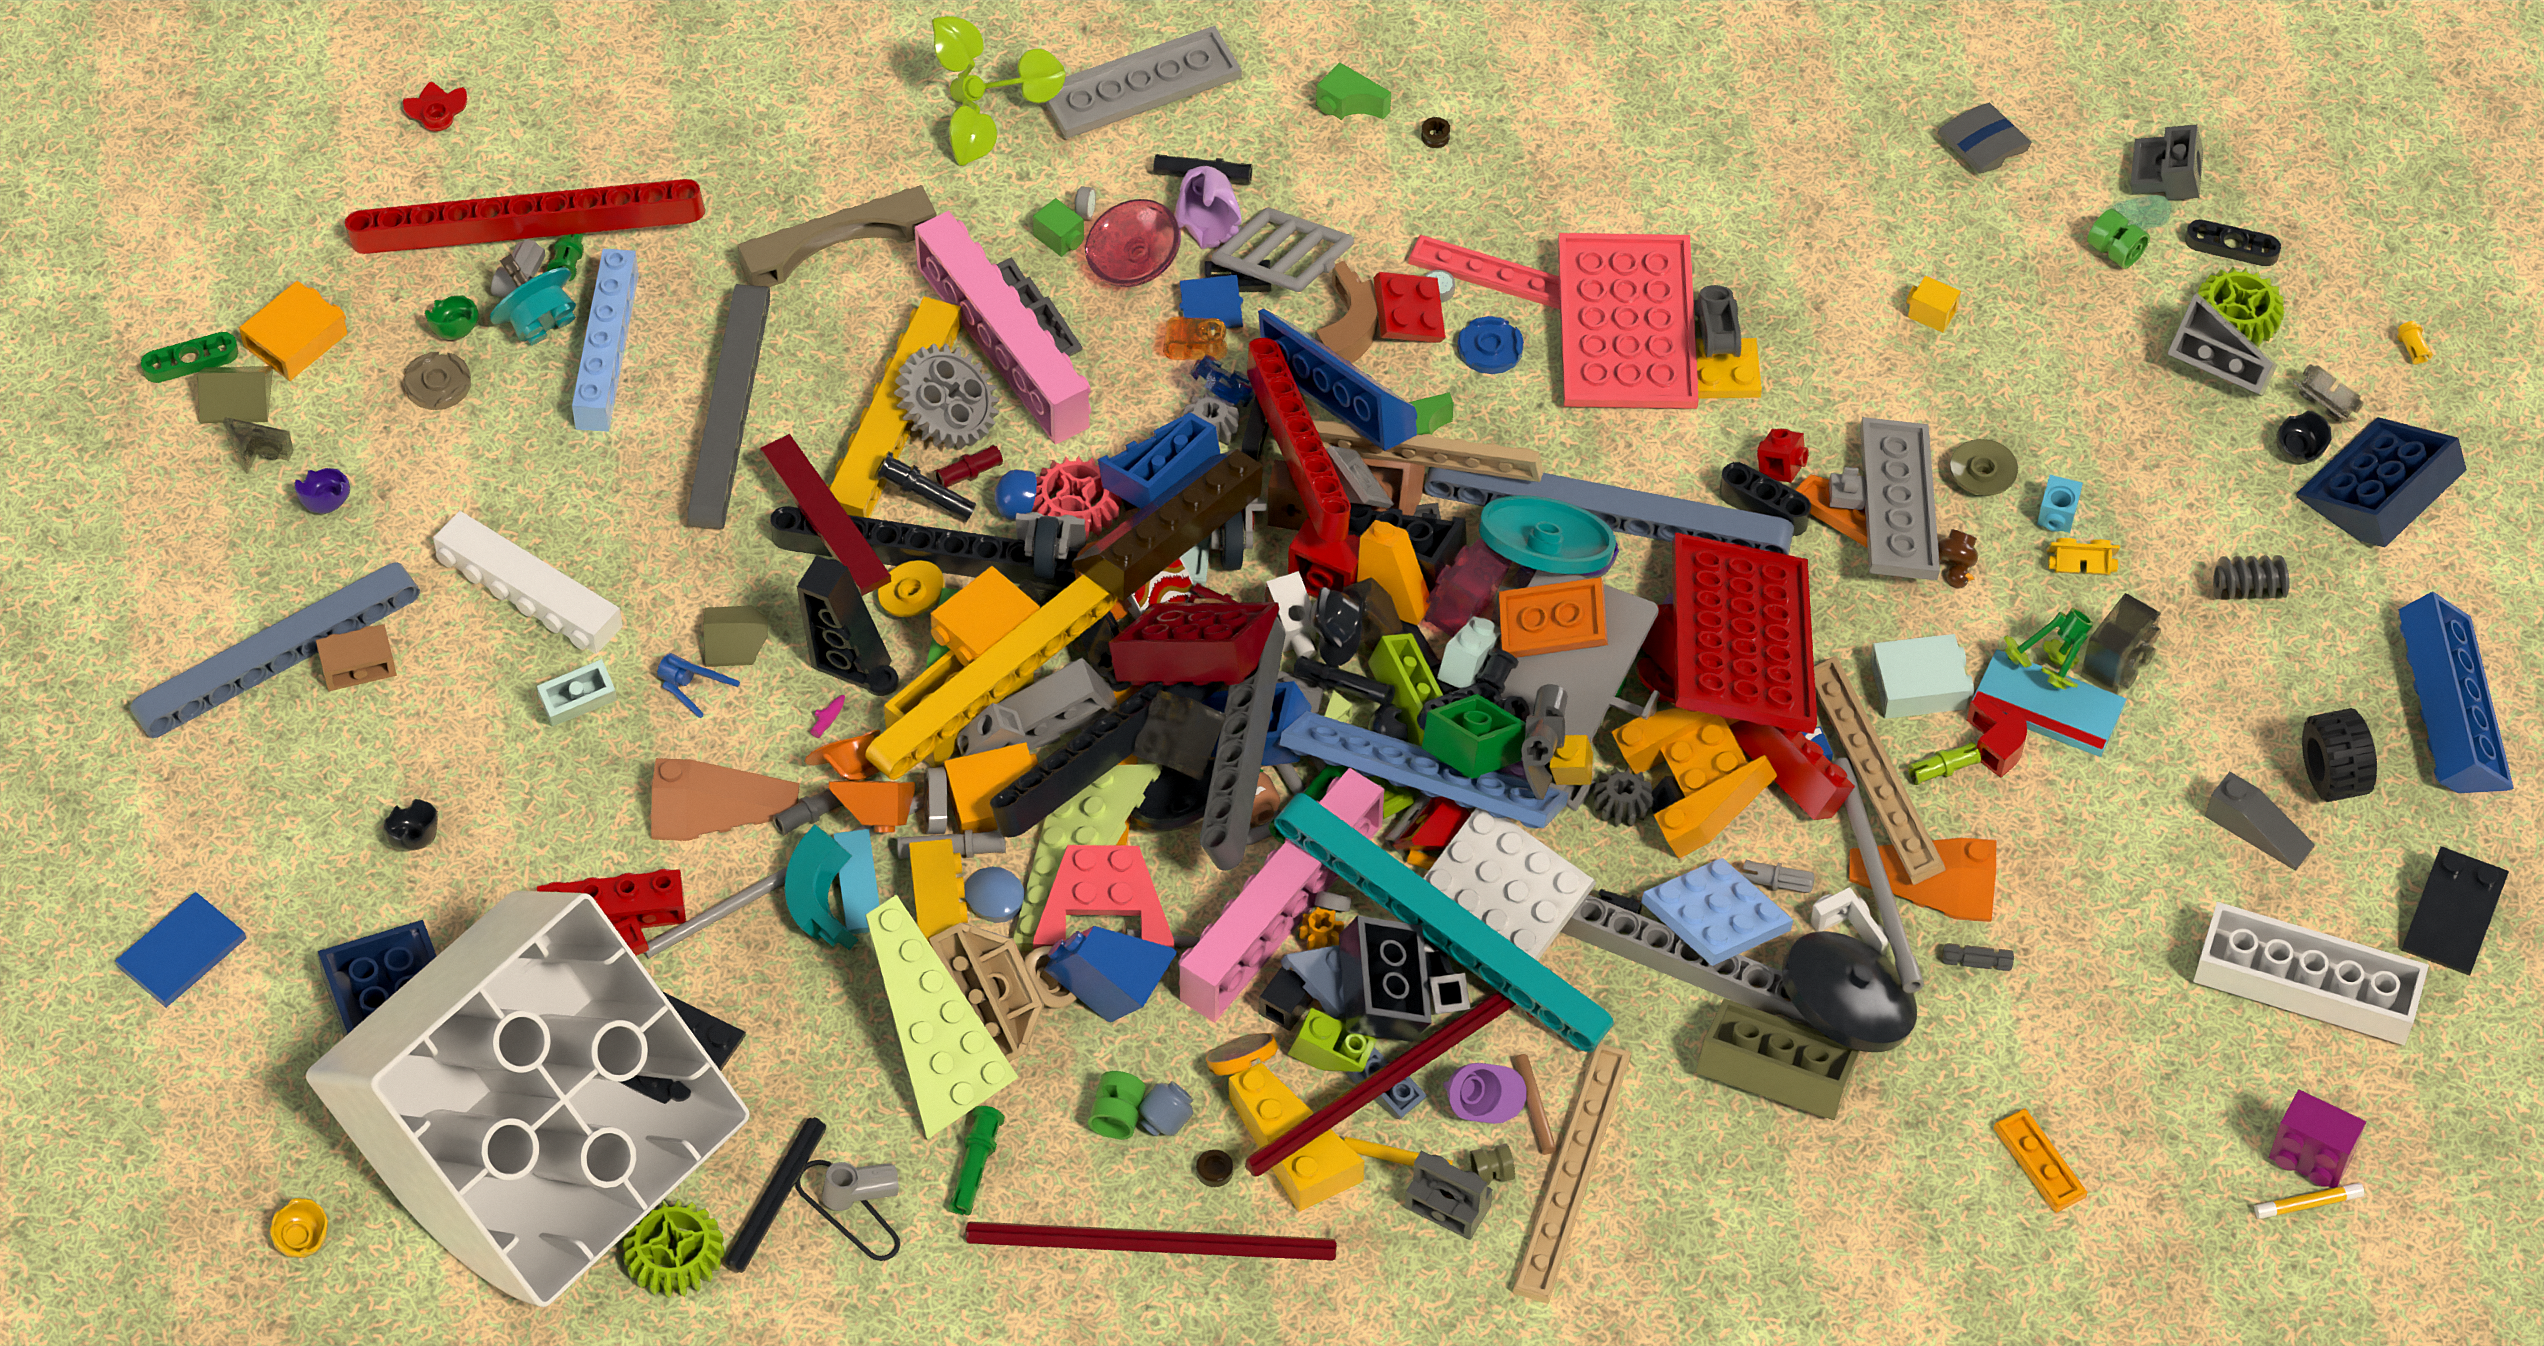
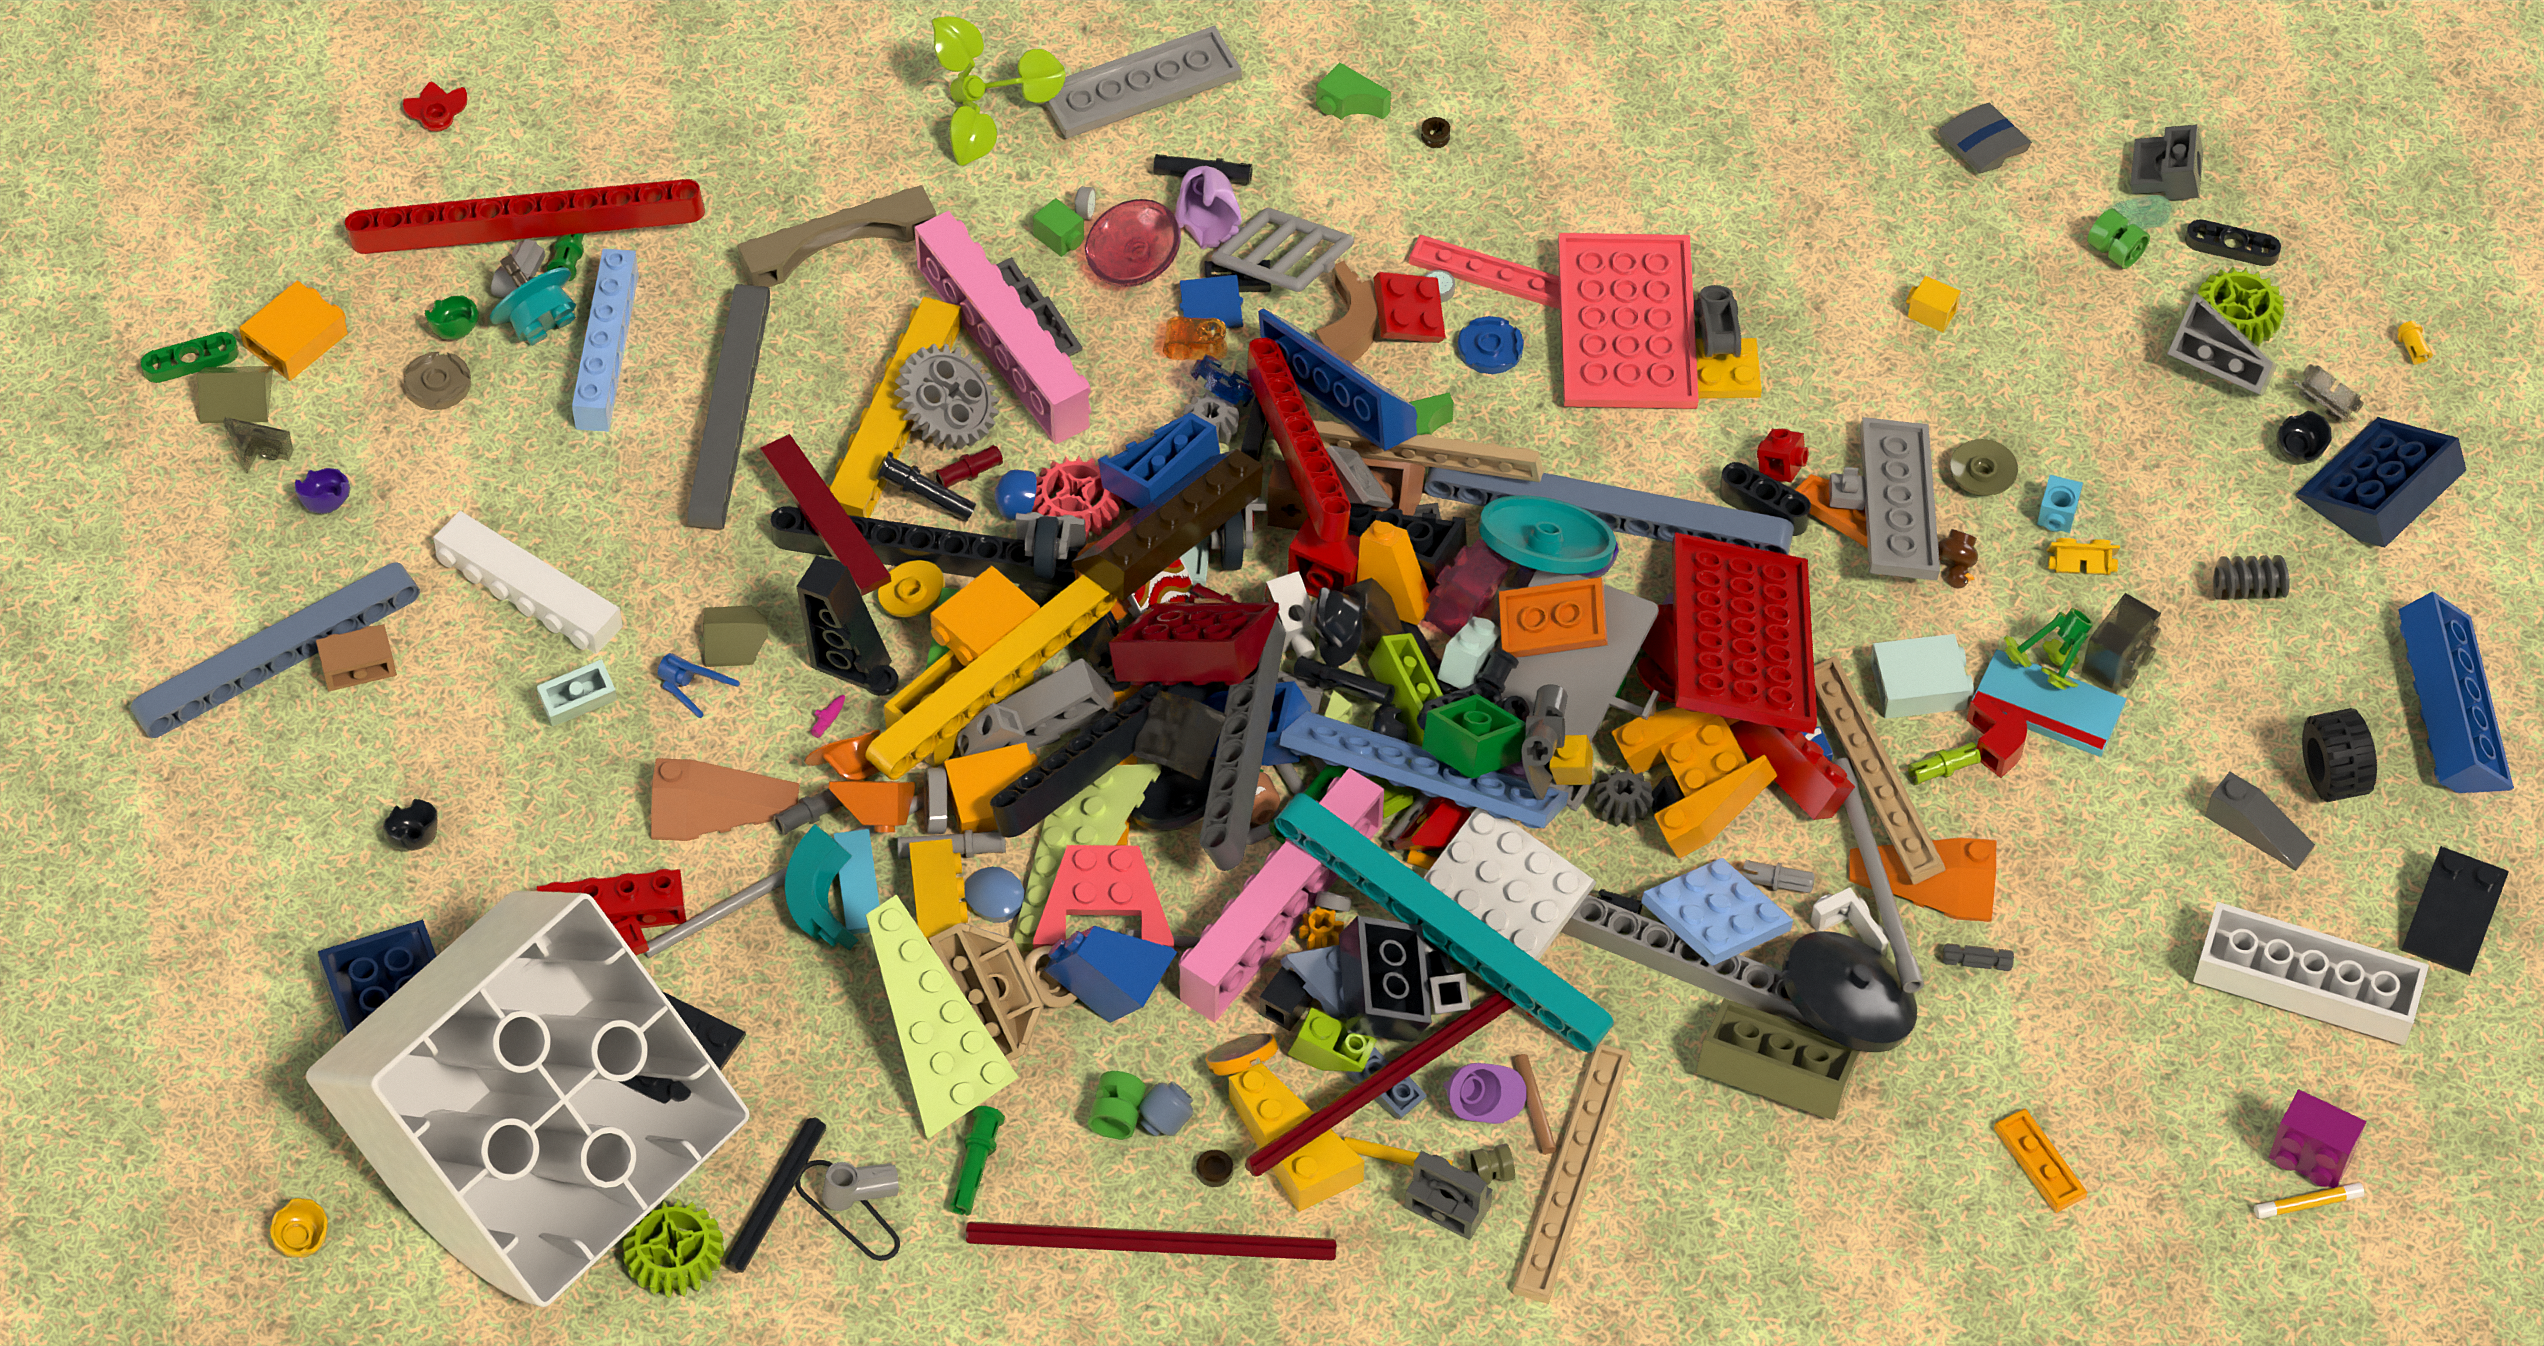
(180, 949): blue tile -> none

